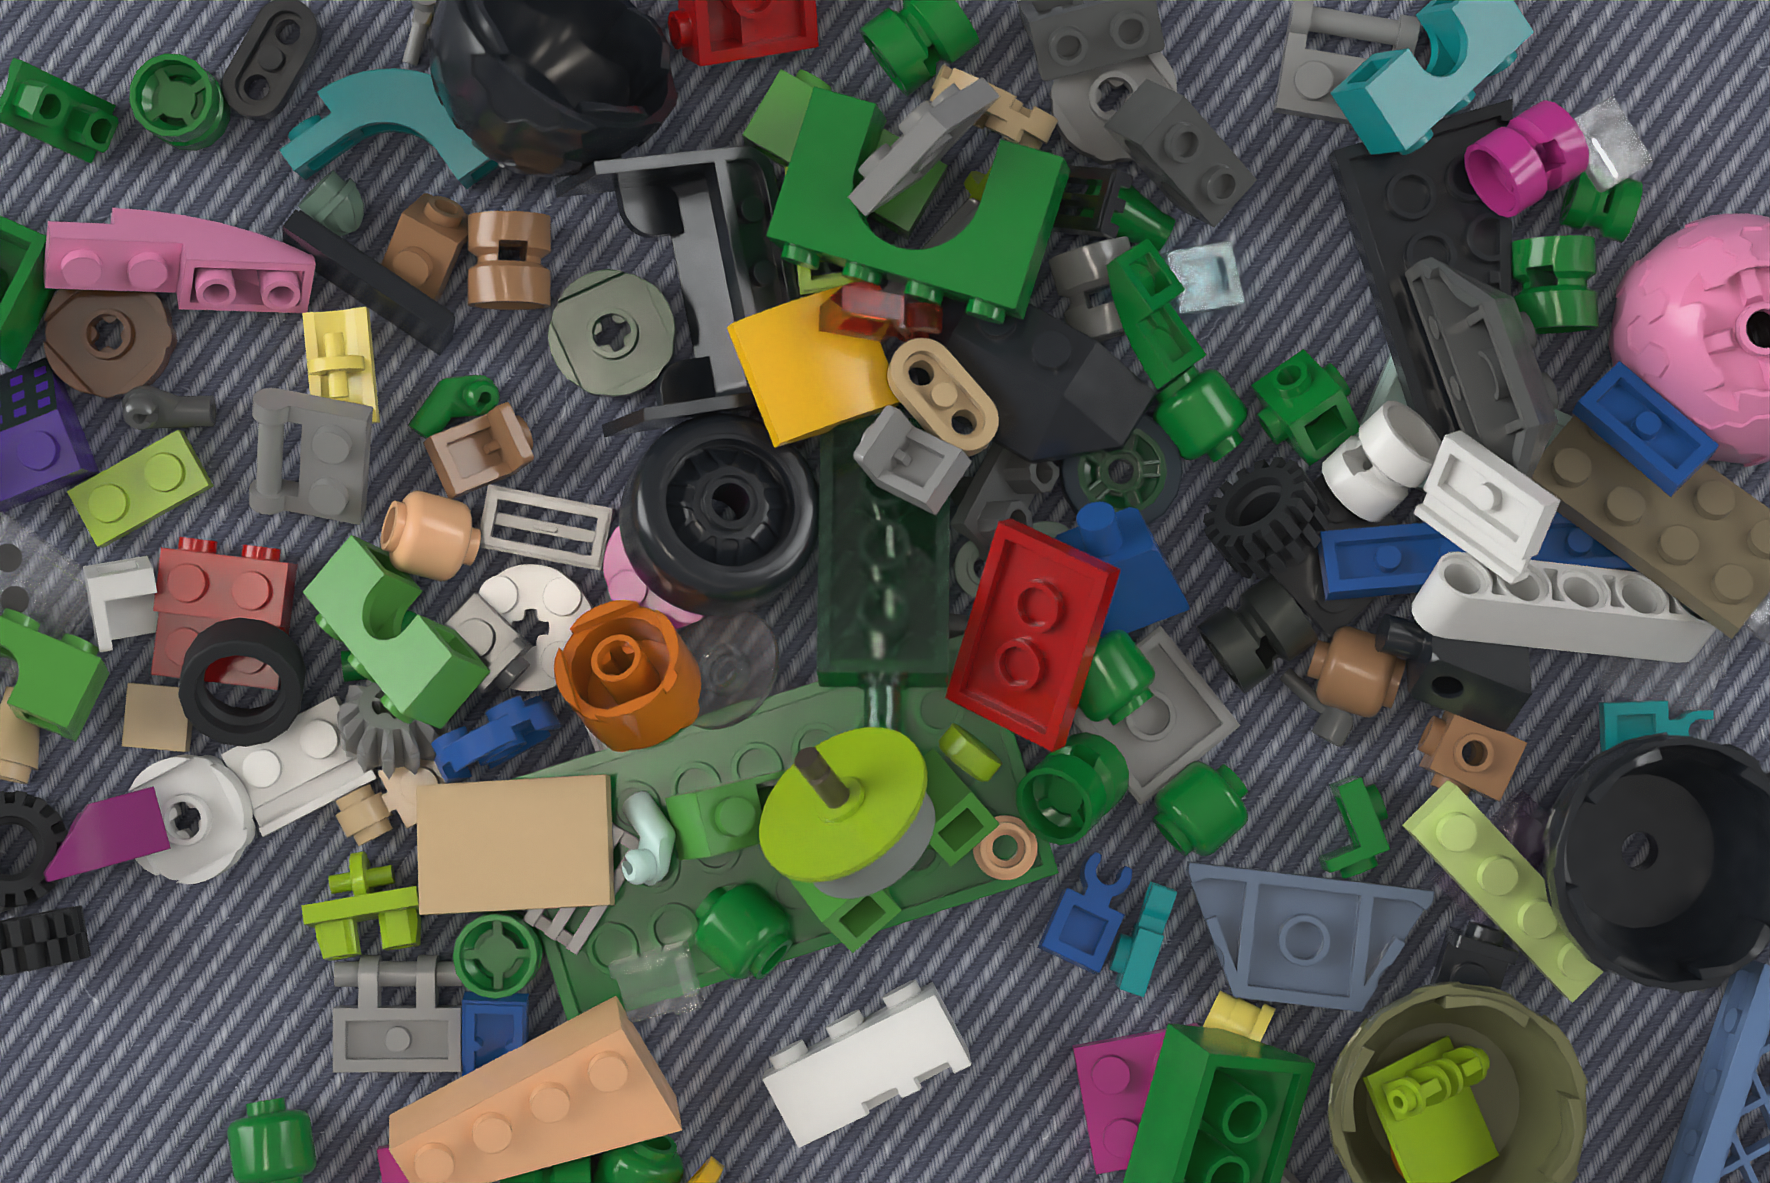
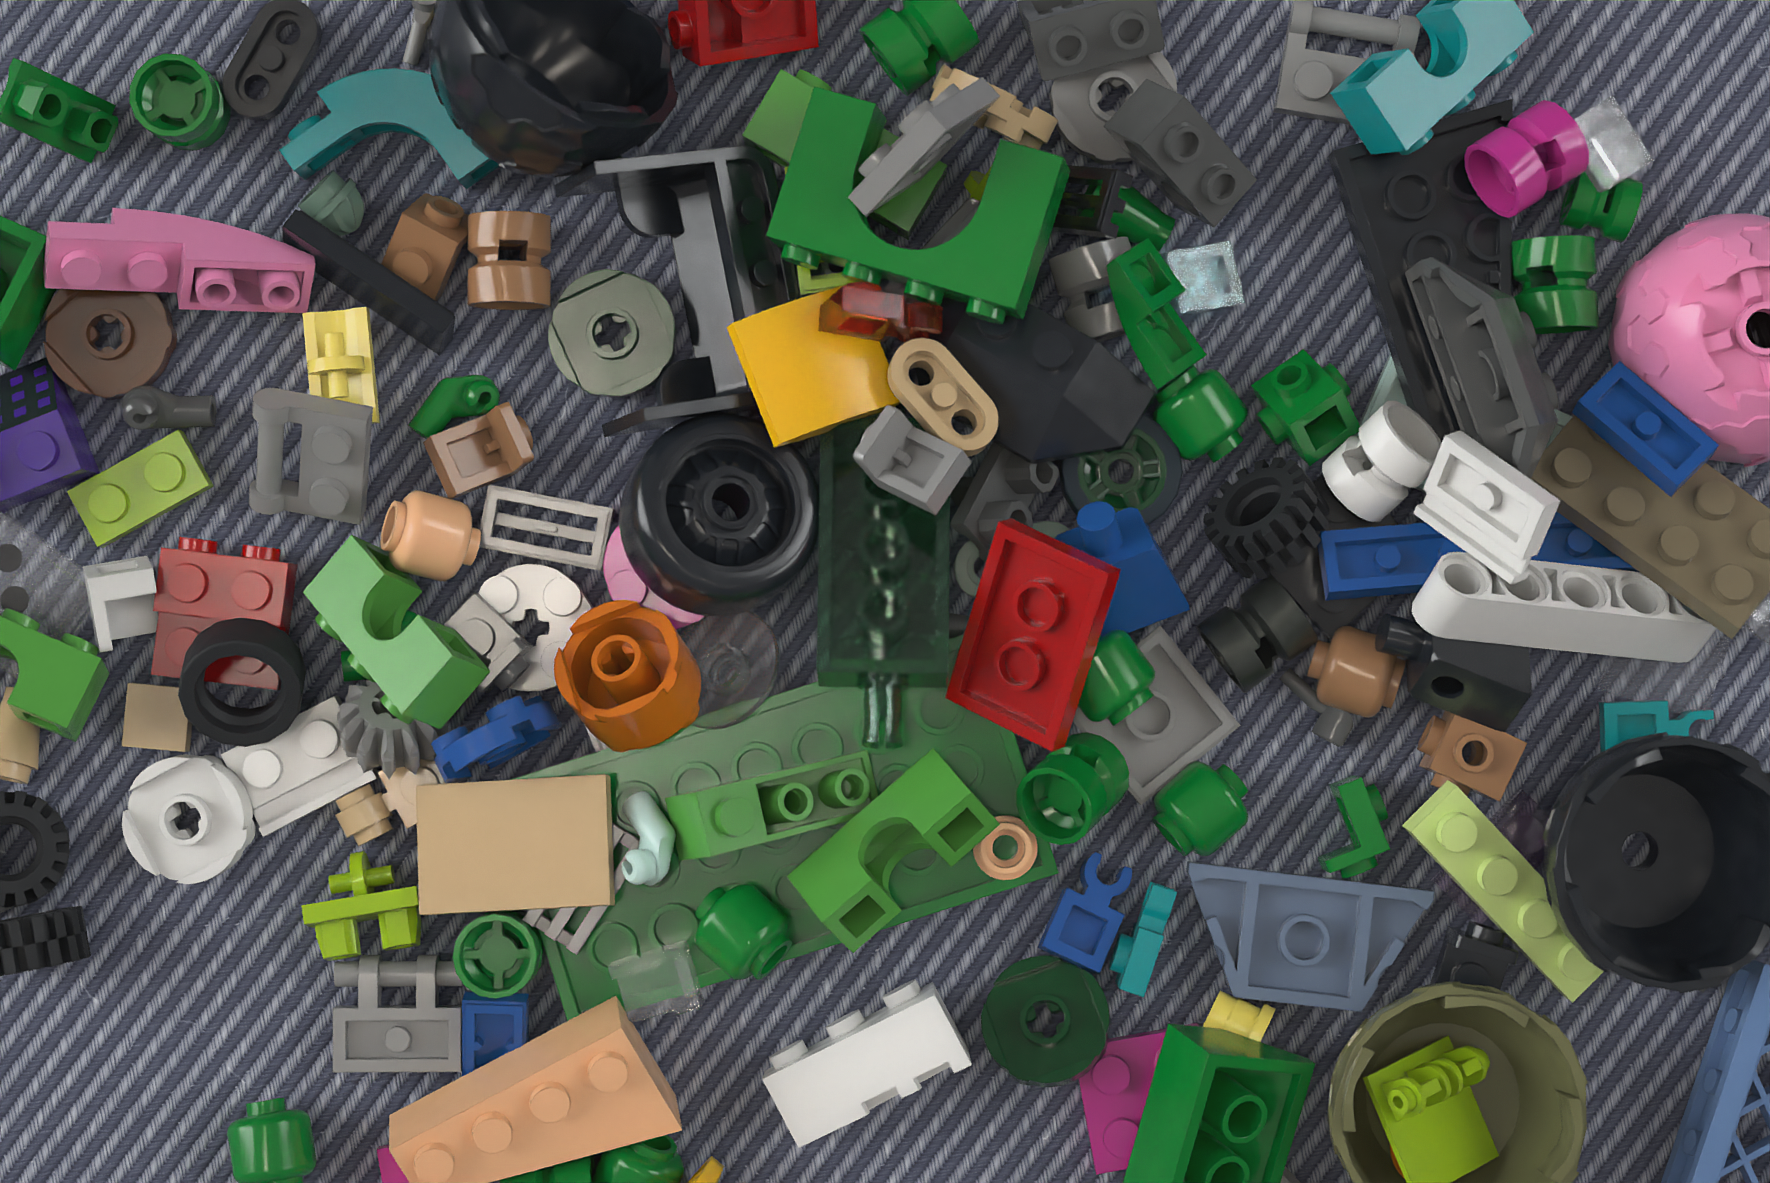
(111, 834): magenta slope -> none
(850, 813): lime piece -> none
(969, 753): lime tile -> none
(1012, 1006): none -> dark green plate

